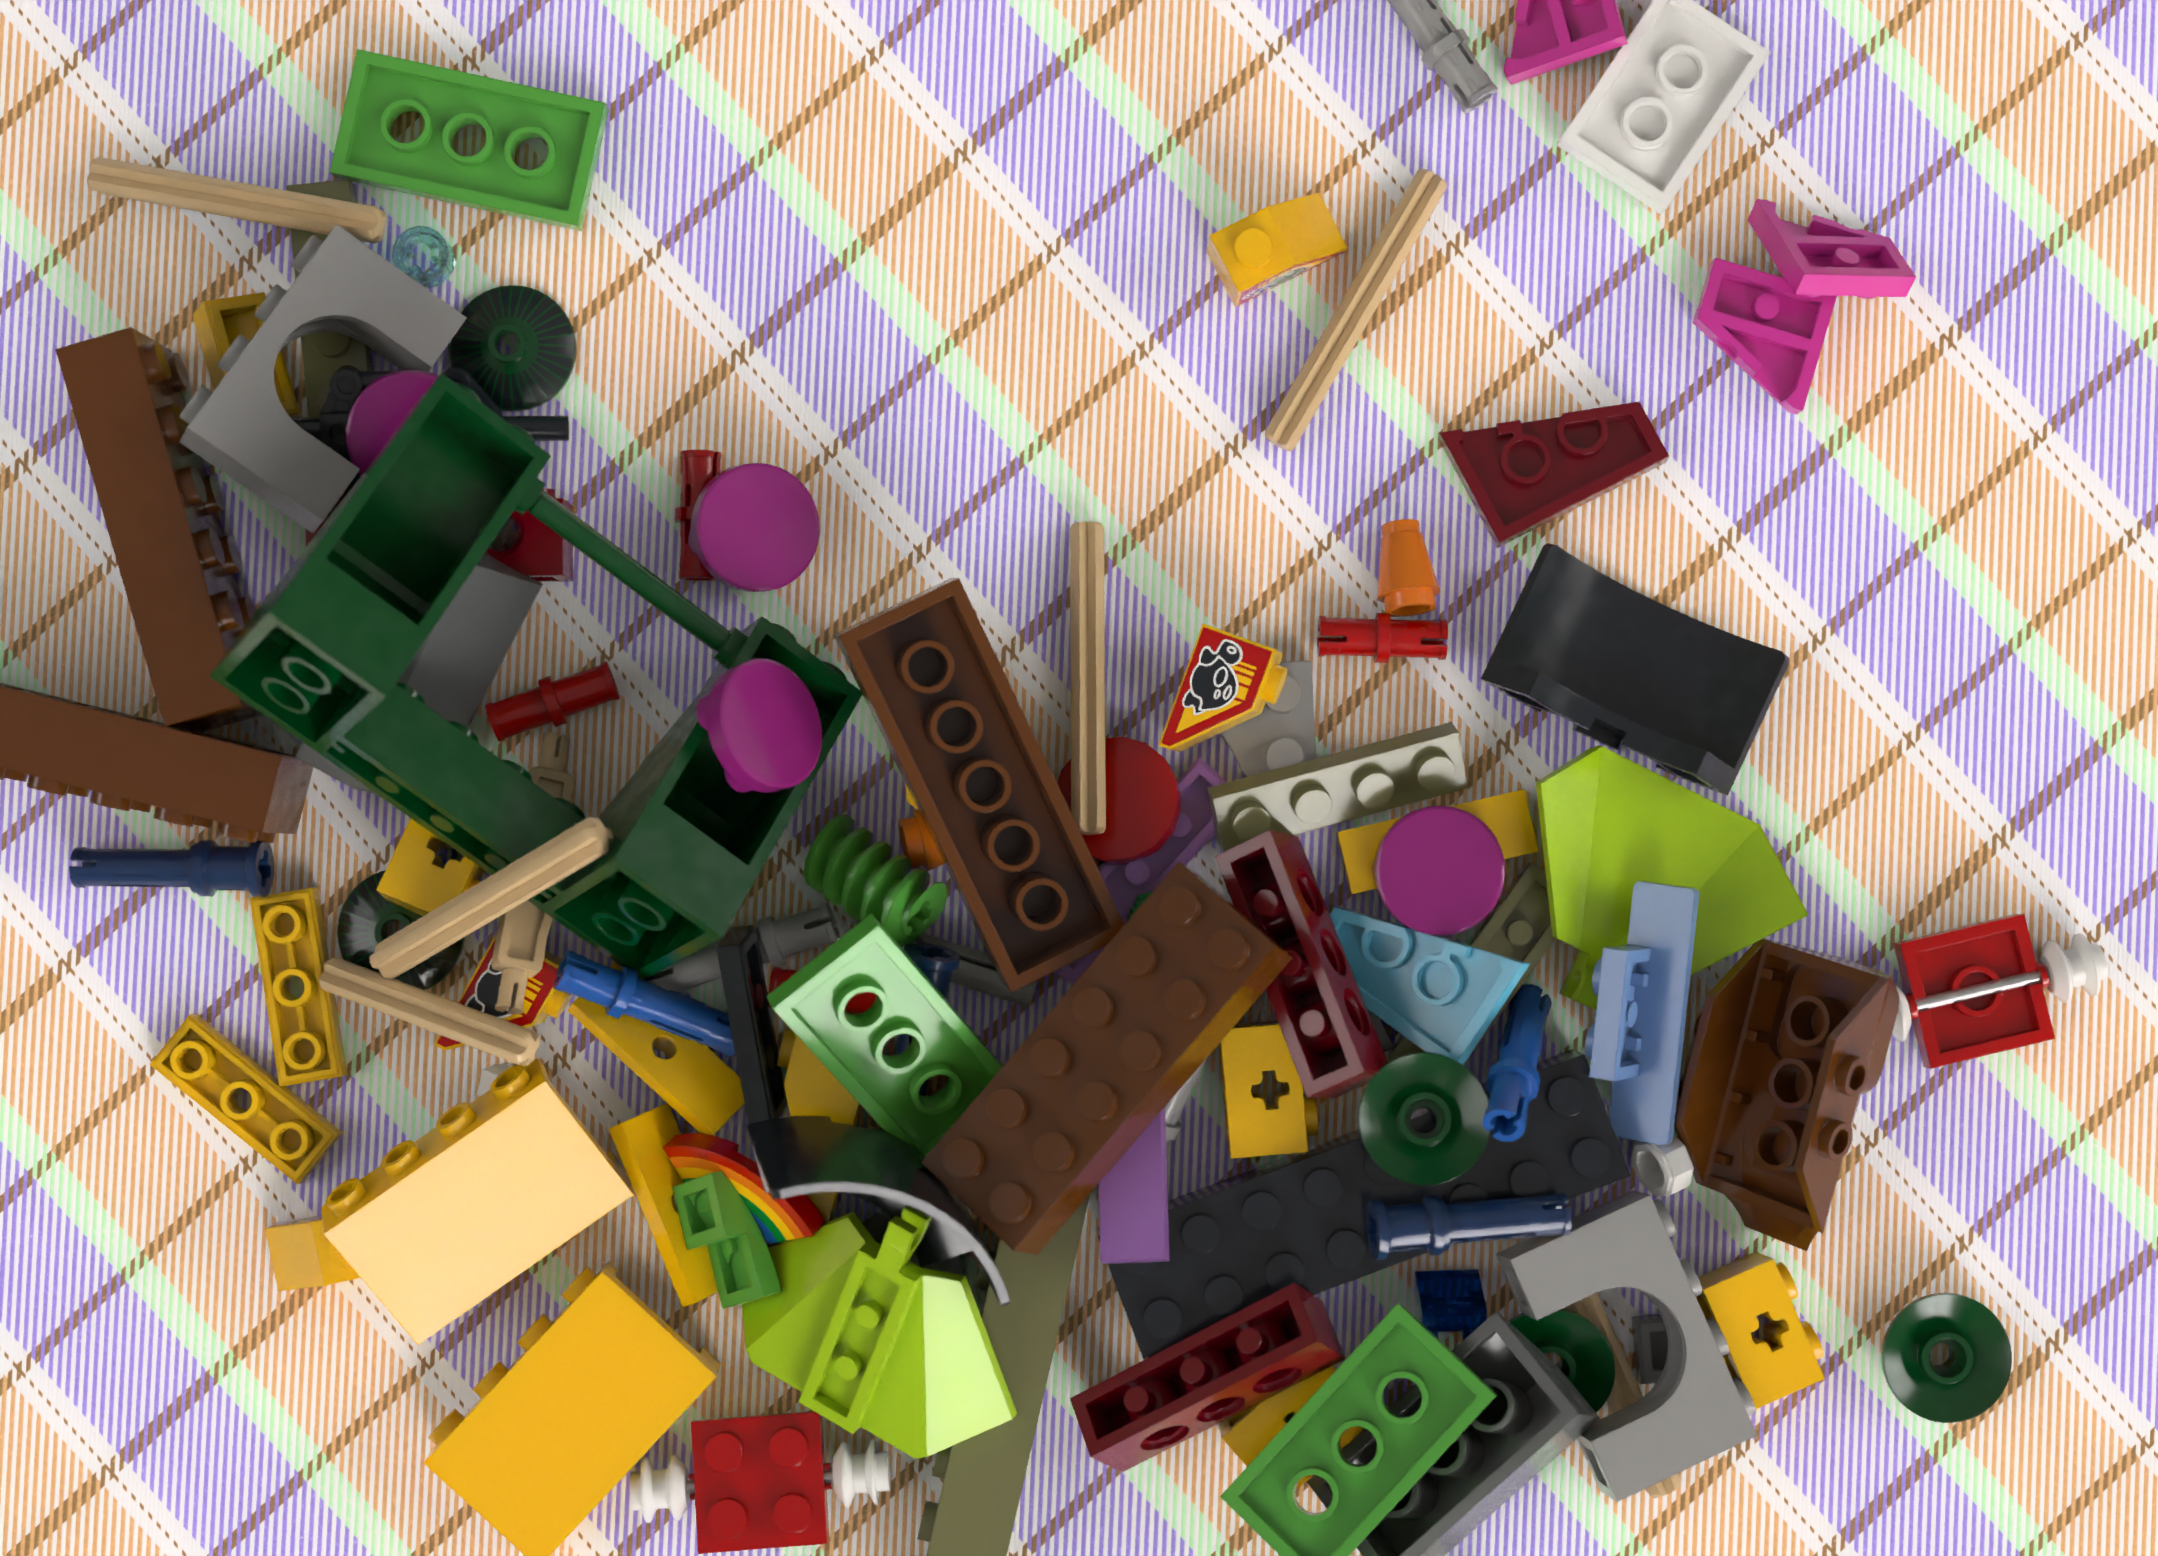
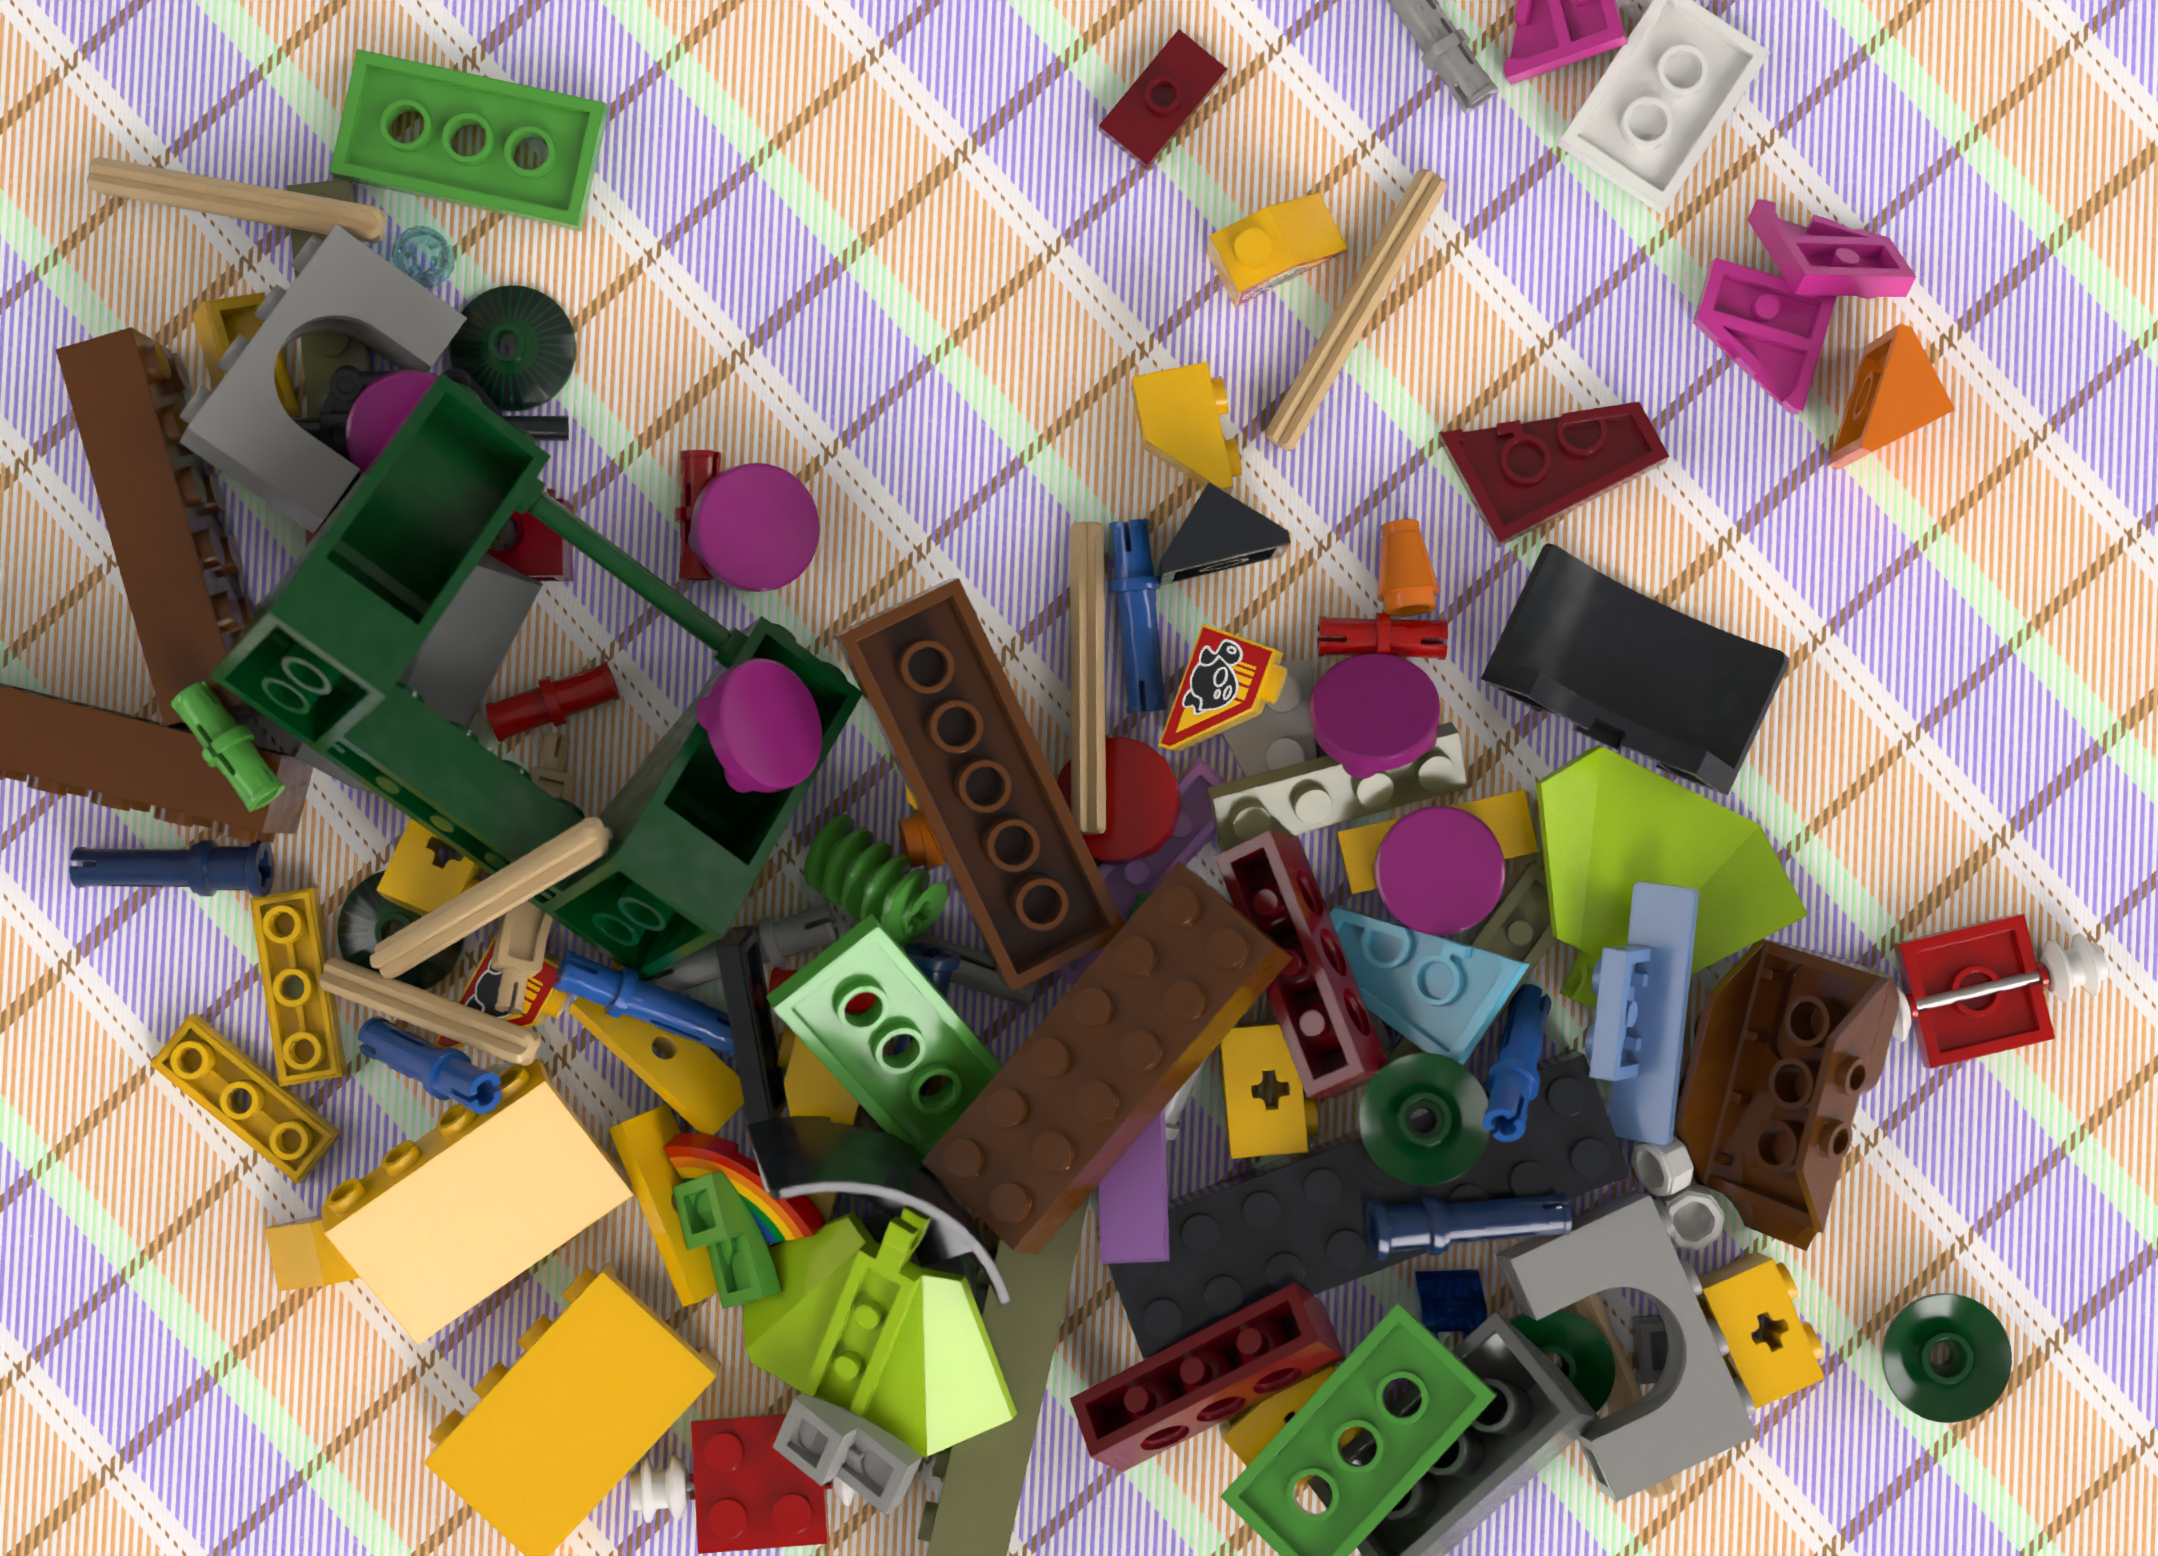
(227, 745): none -> bright green pin
(442, 1072): none -> blue pin
(836, 1442): none -> light grey slope
(1137, 615): none -> blue pin
(1162, 99): none -> dark red plate
(1182, 423): none -> yellow slope
(1220, 537): none -> black slope
(1374, 713): none -> magenta tile
(1695, 1216): none -> white tile
(1890, 397): none -> orange slope

